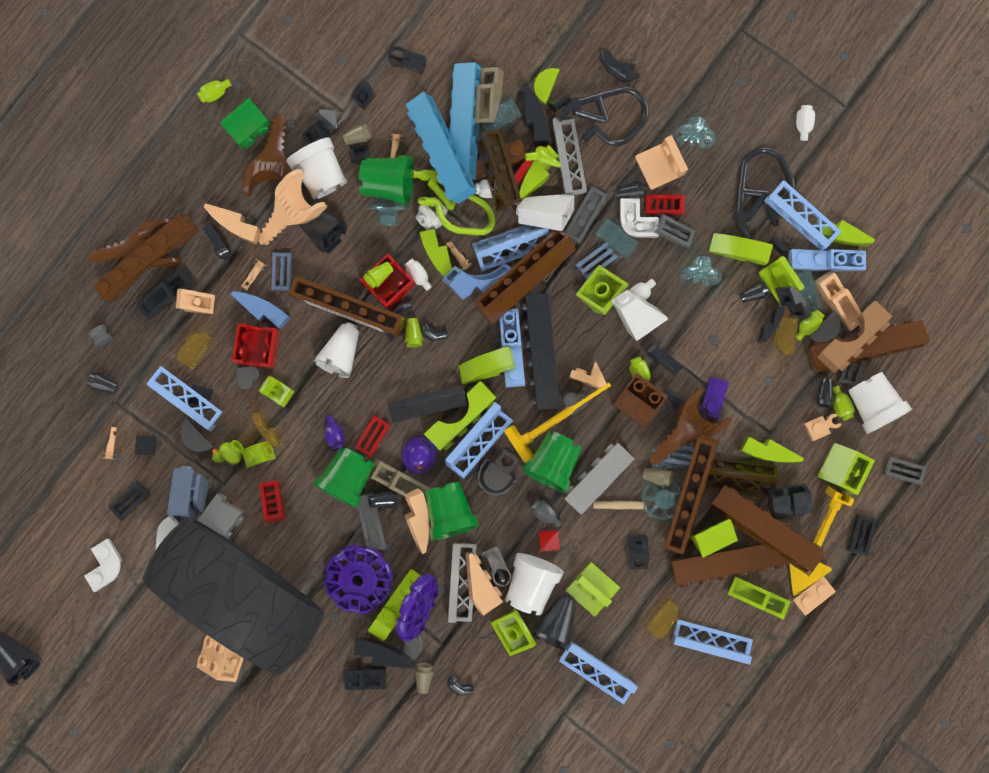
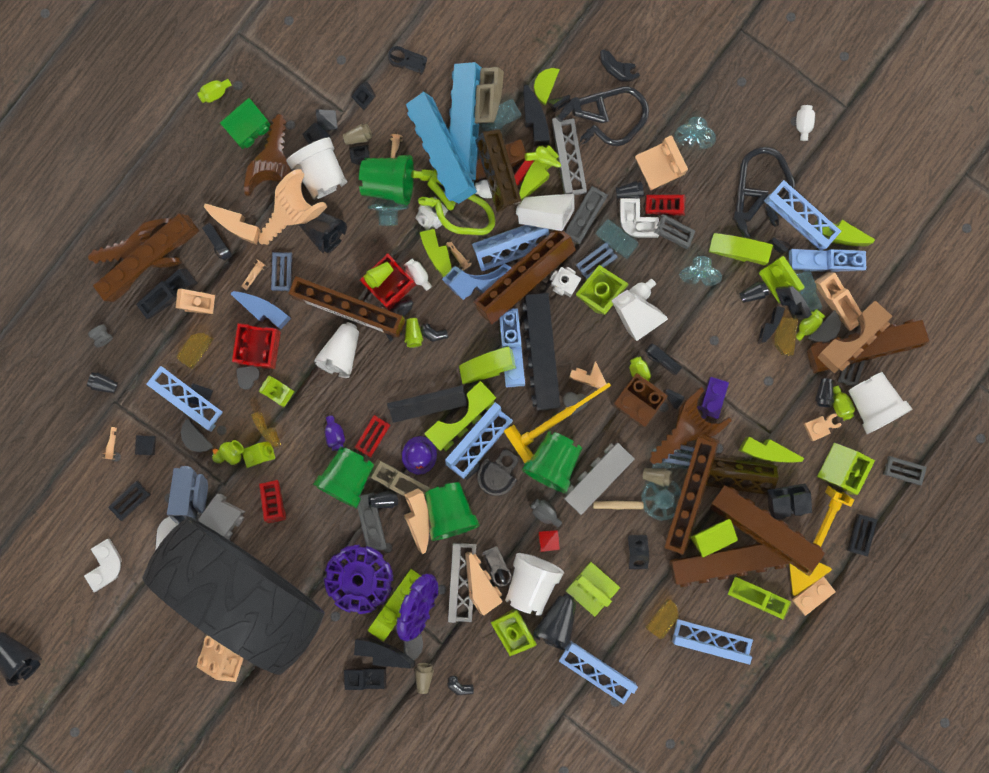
(564, 288): none -> white brick

